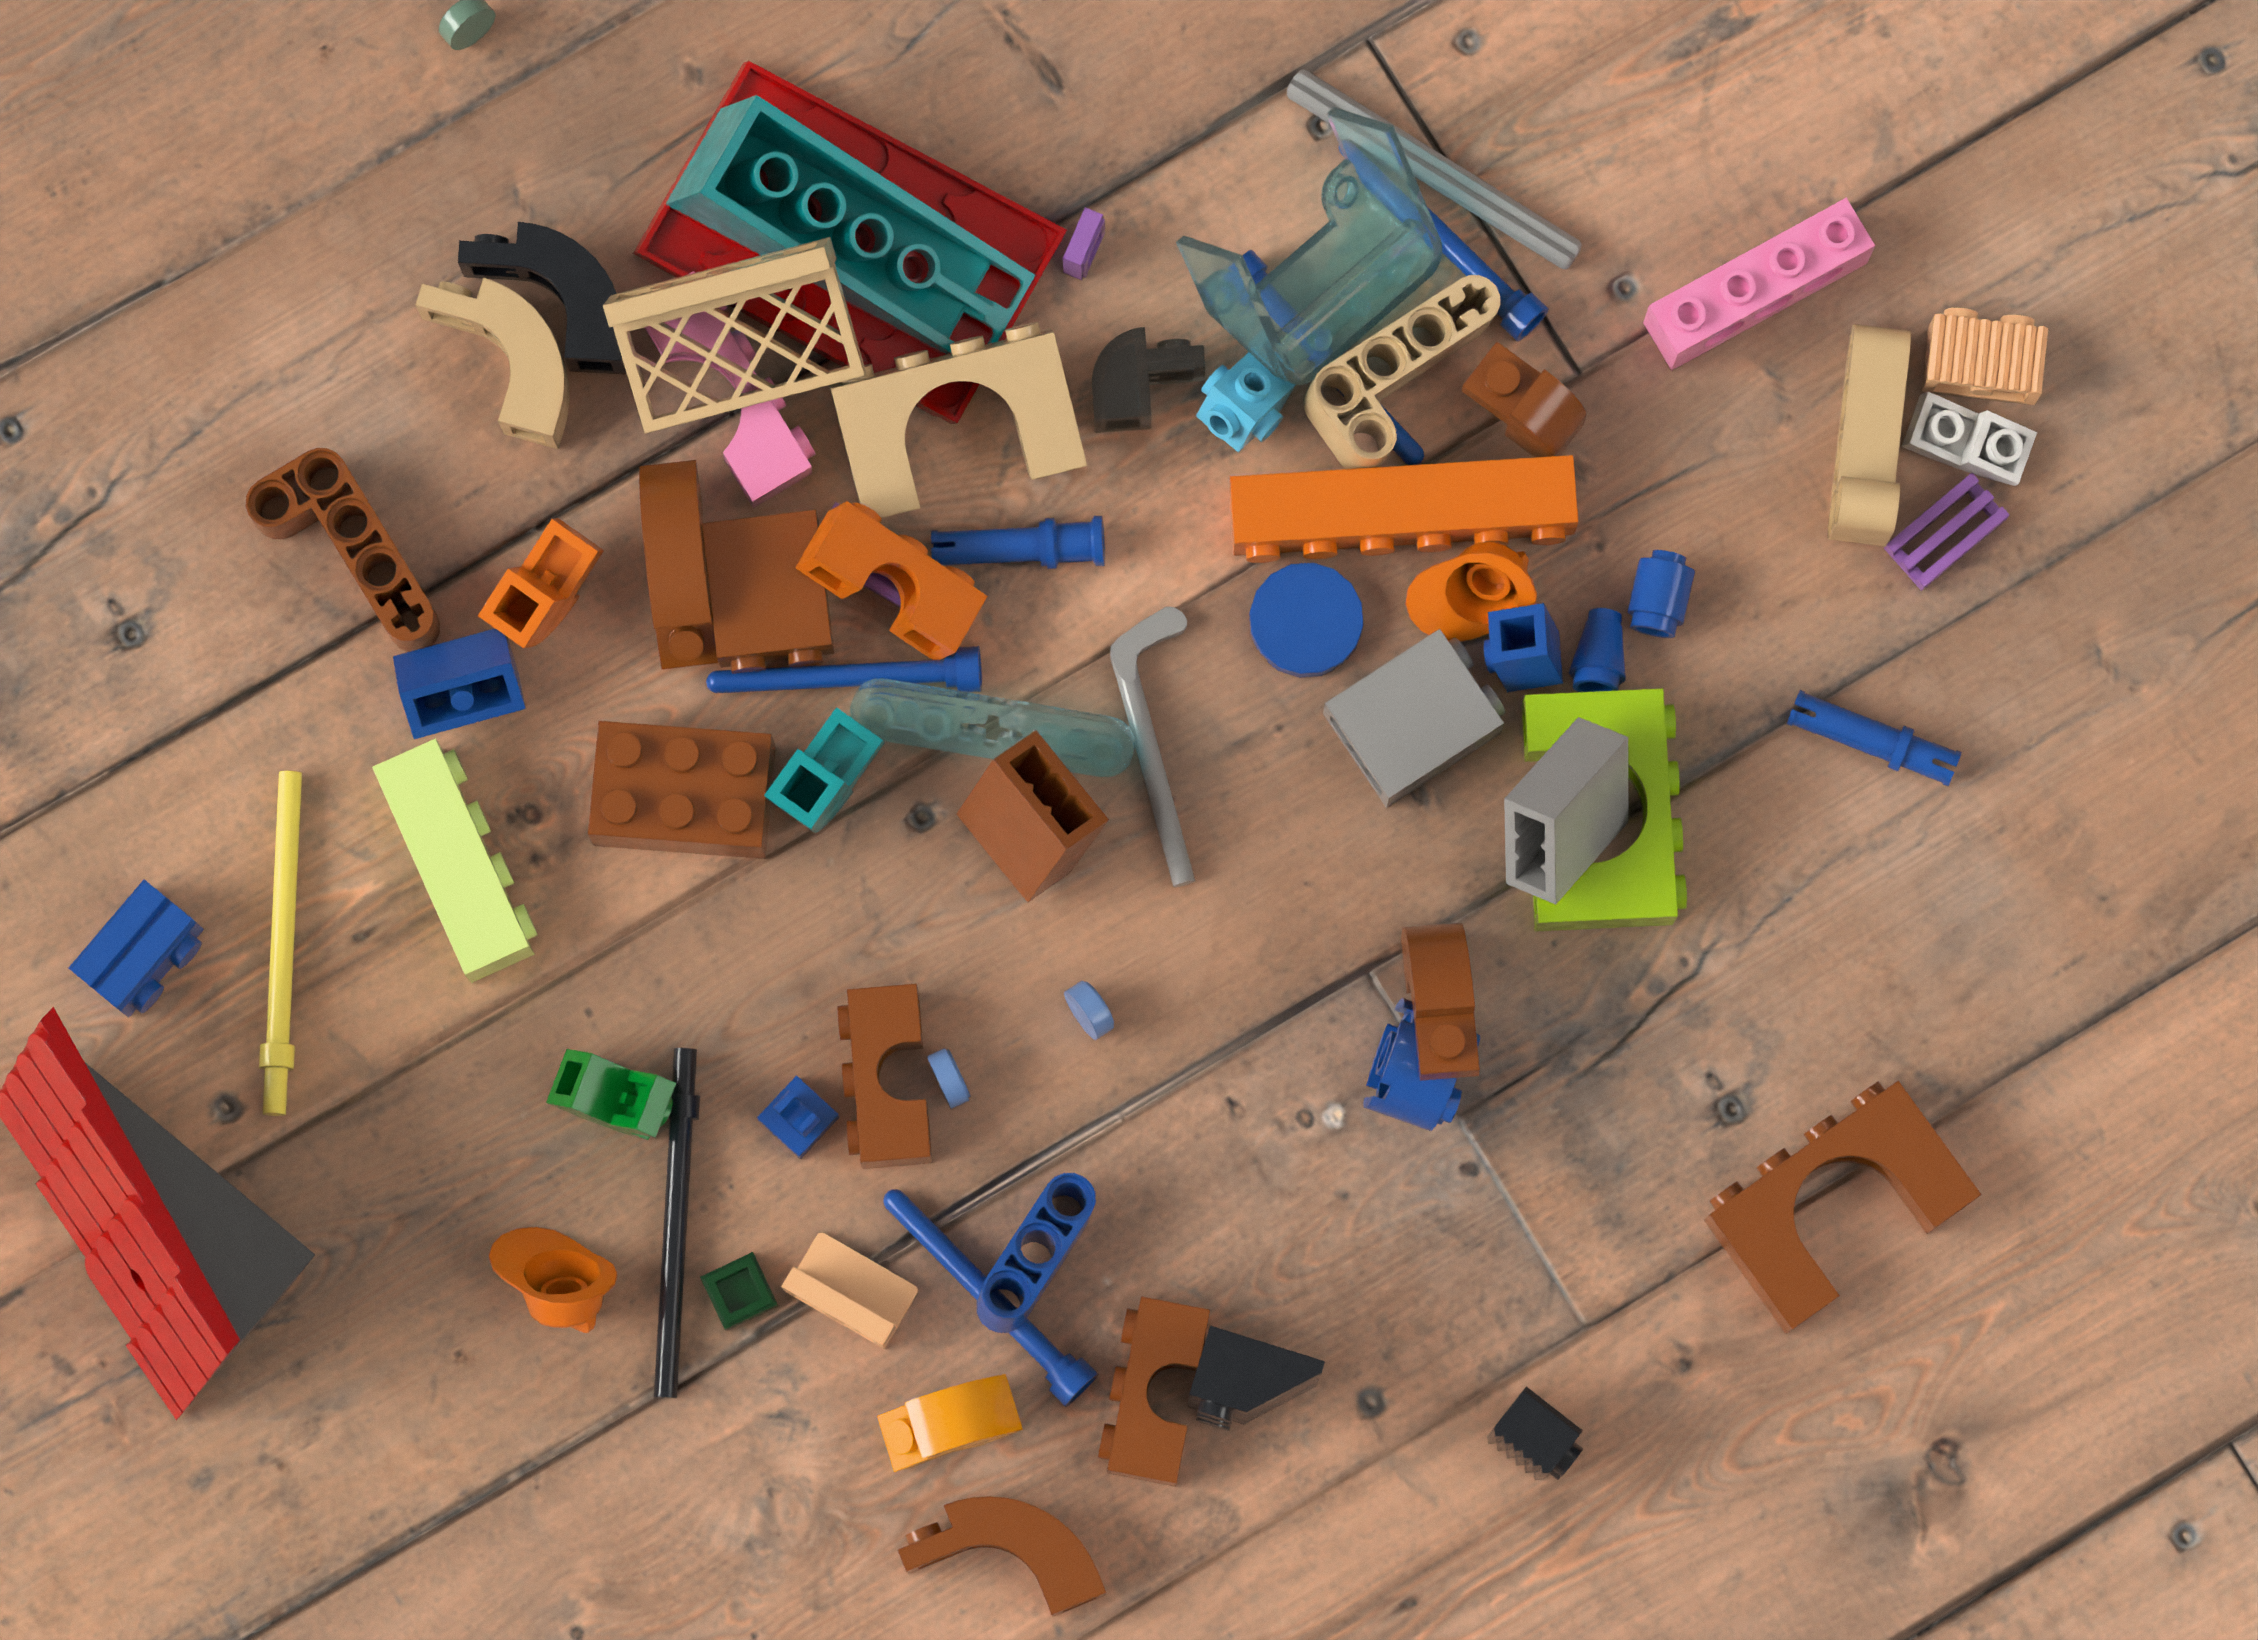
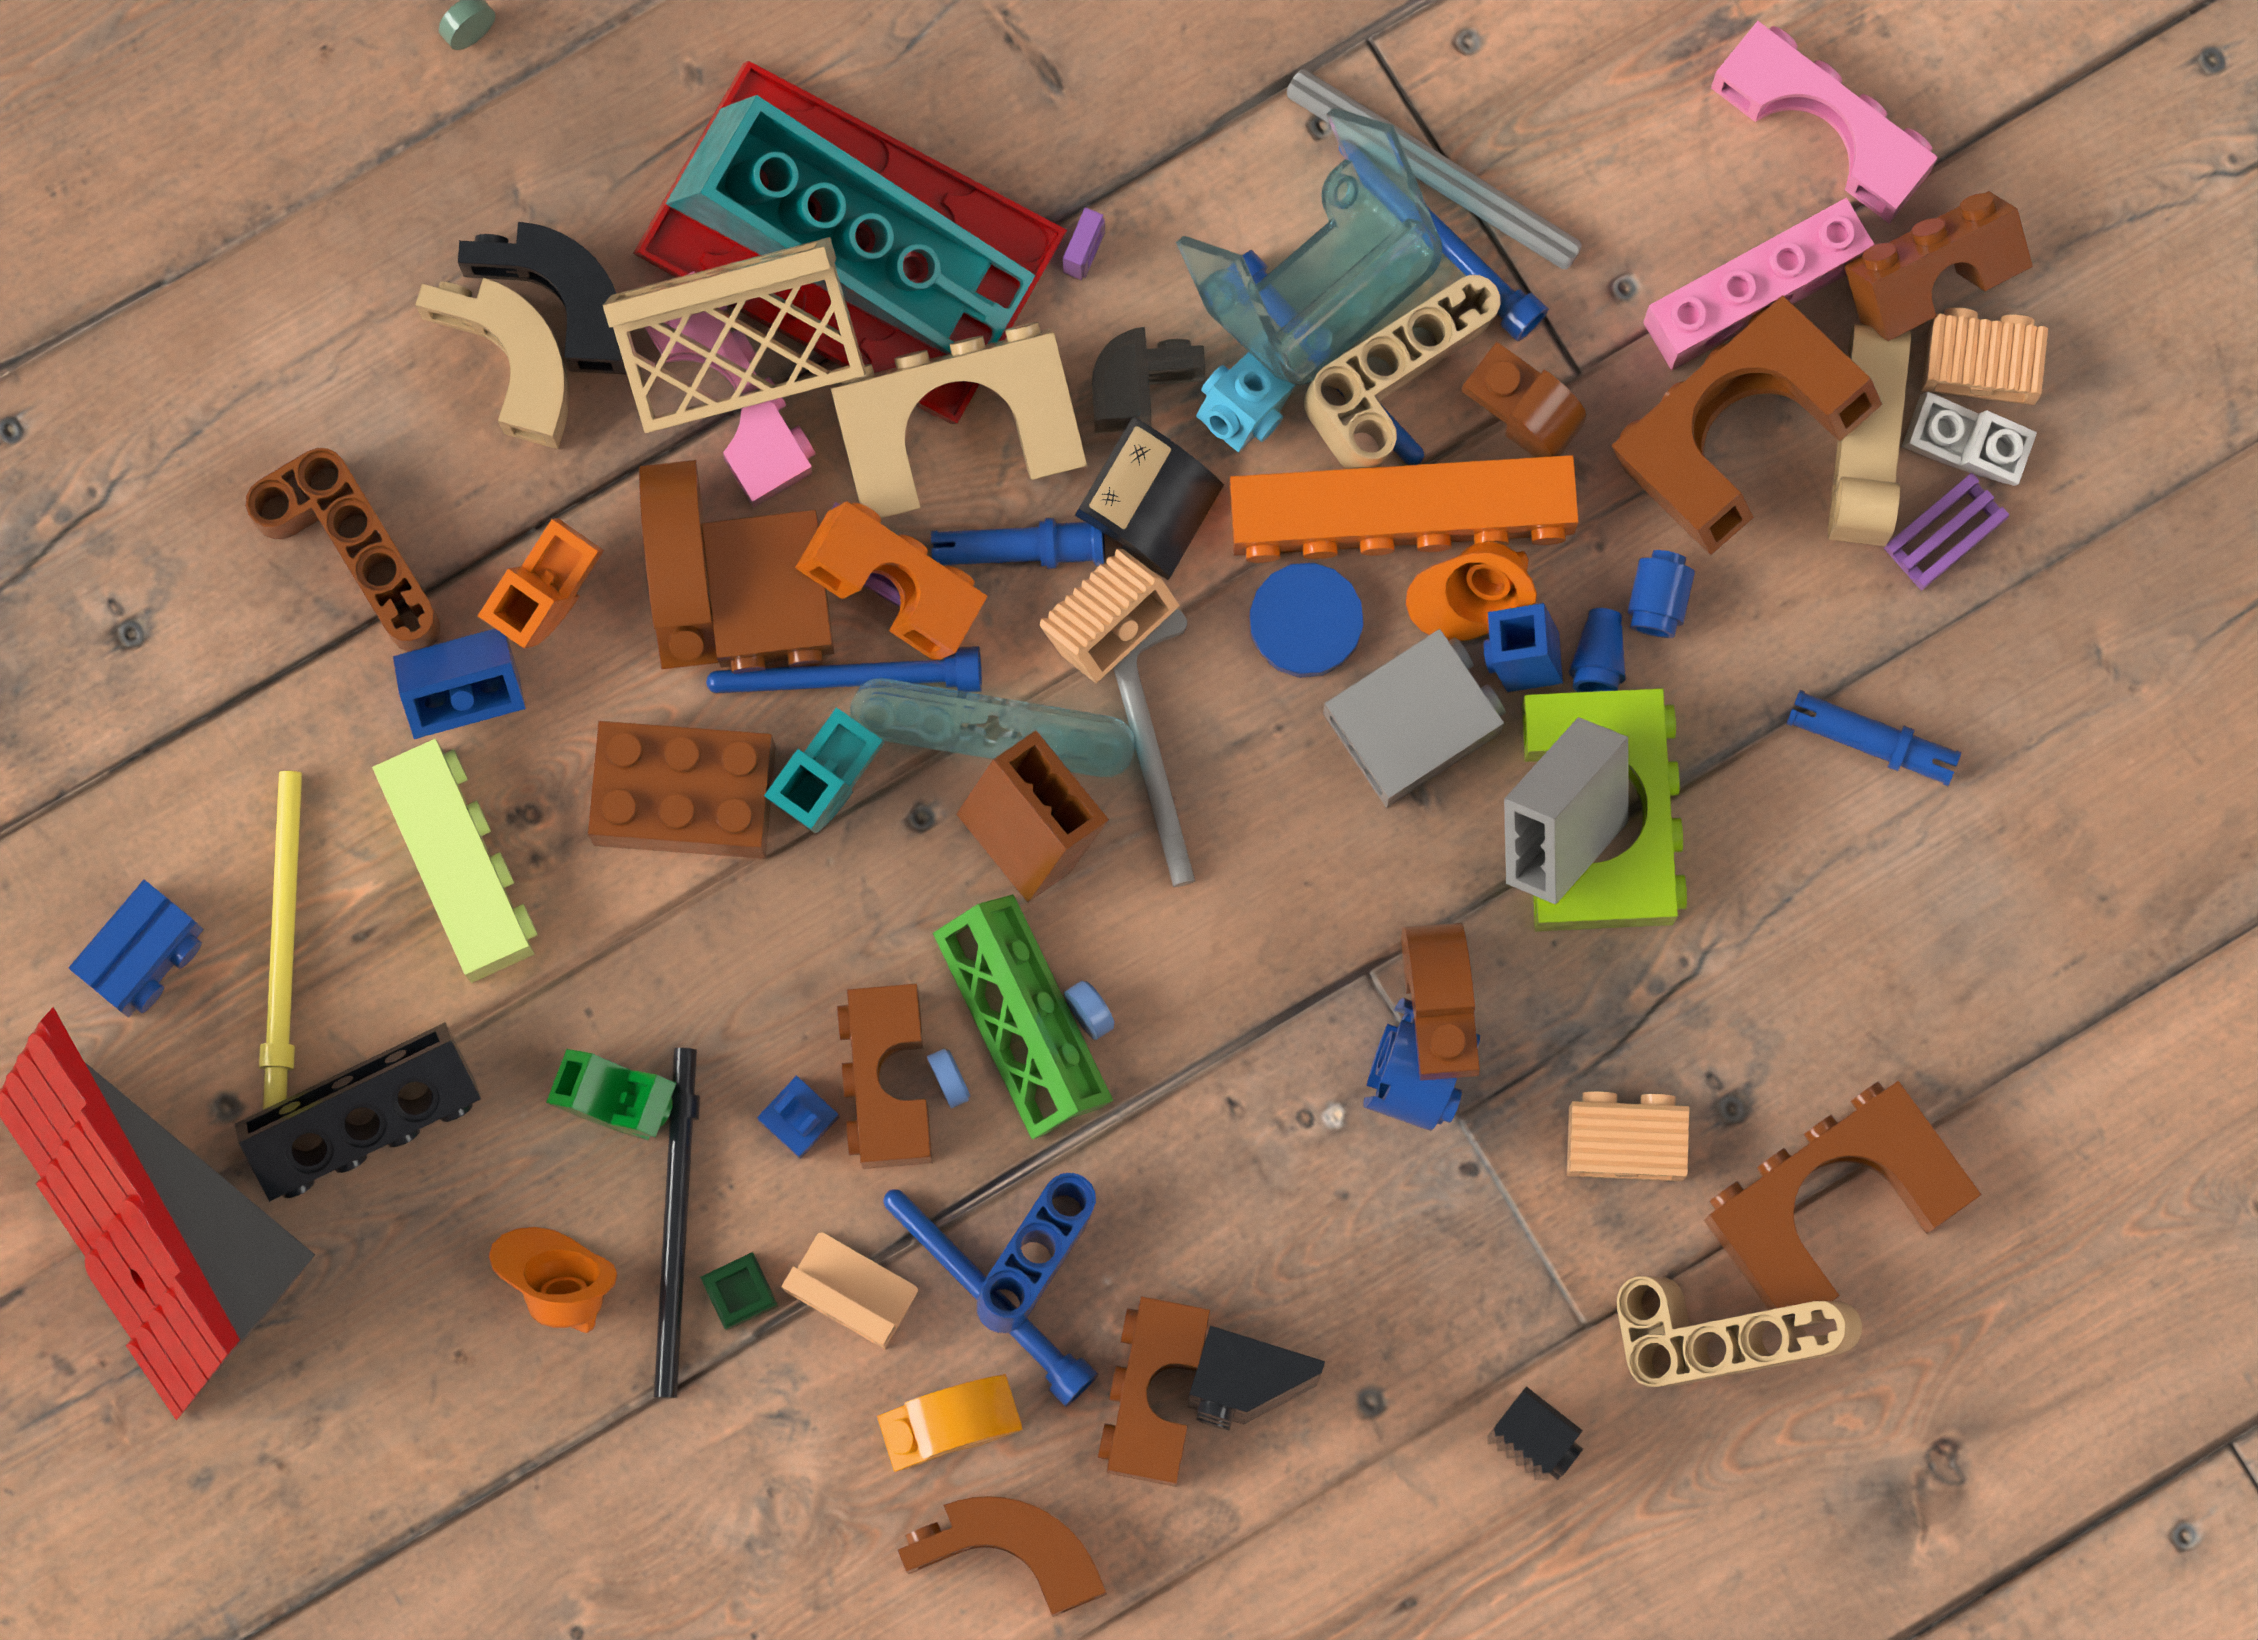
(373, 1084): none -> black brick
(1029, 1008): none -> bright green fence
(1108, 615): none -> light nougat brick
(1150, 497): none -> black slope
(1628, 1139): none -> light nougat brick
(1741, 1335): none -> tan beam
(1771, 76): none -> bright pink arch
(1772, 355): none -> dark orange arch
(1897, 277): none -> dark orange arch

